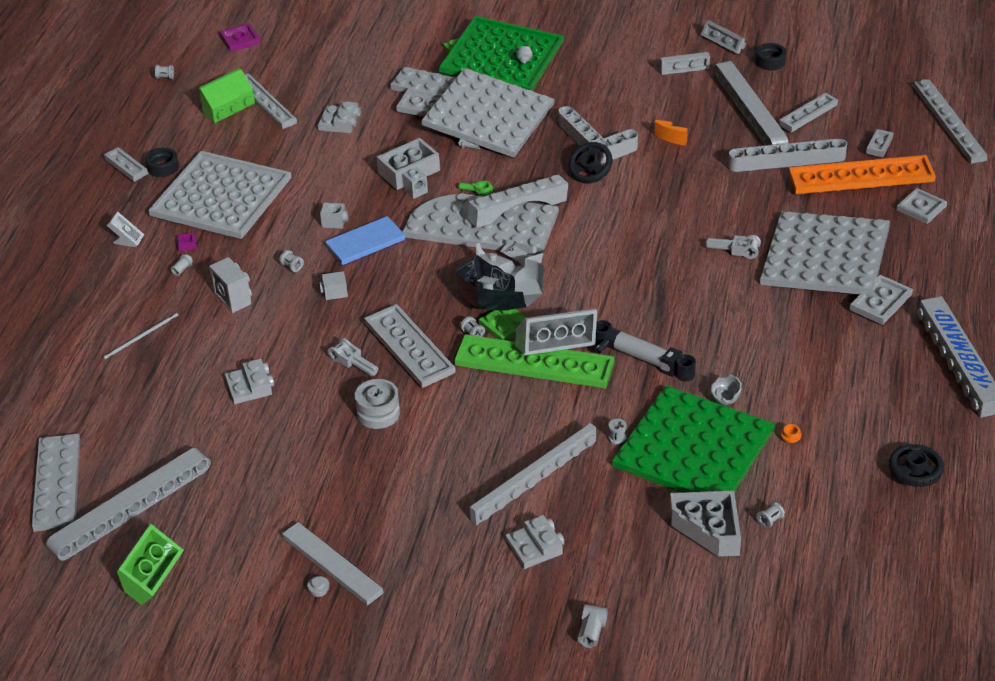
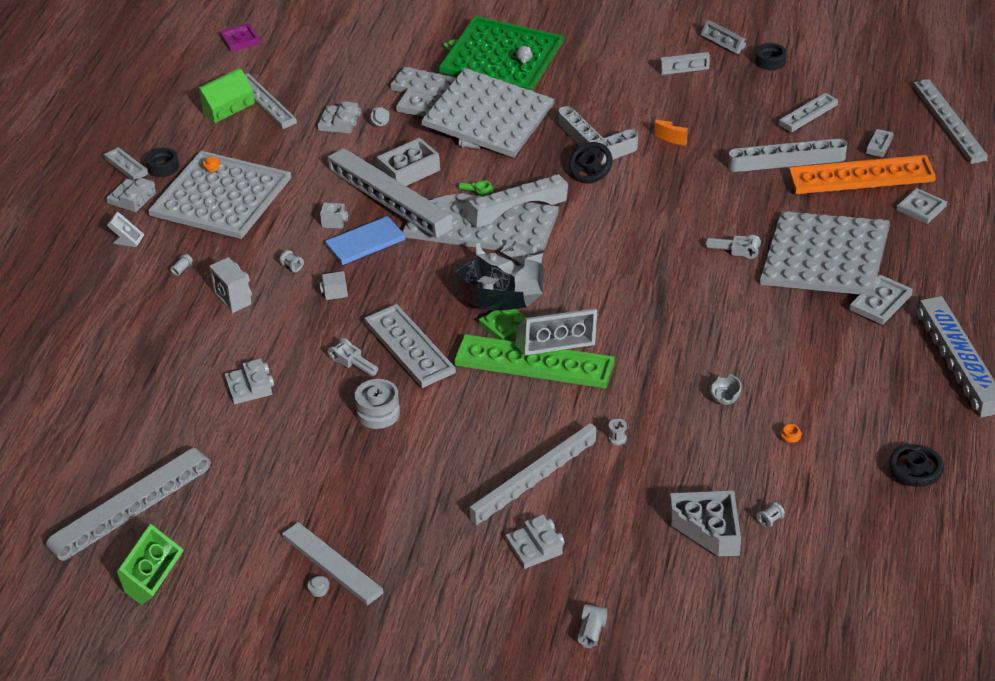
(56, 482): light grey plate -> none
(132, 194): none -> light grey plate
(140, 336): light grey piece -> none
(164, 72): light grey bush -> none
(187, 241): magenta tile -> none
(211, 163): none -> orange plate
(379, 117): none -> light grey piece
(391, 193): none -> light grey brick
(415, 183): light grey brick -> none
(472, 328): light grey bush -> none
(670, 360): piece -> none
(693, 444): green plate -> none
(749, 104): light grey beam -> none

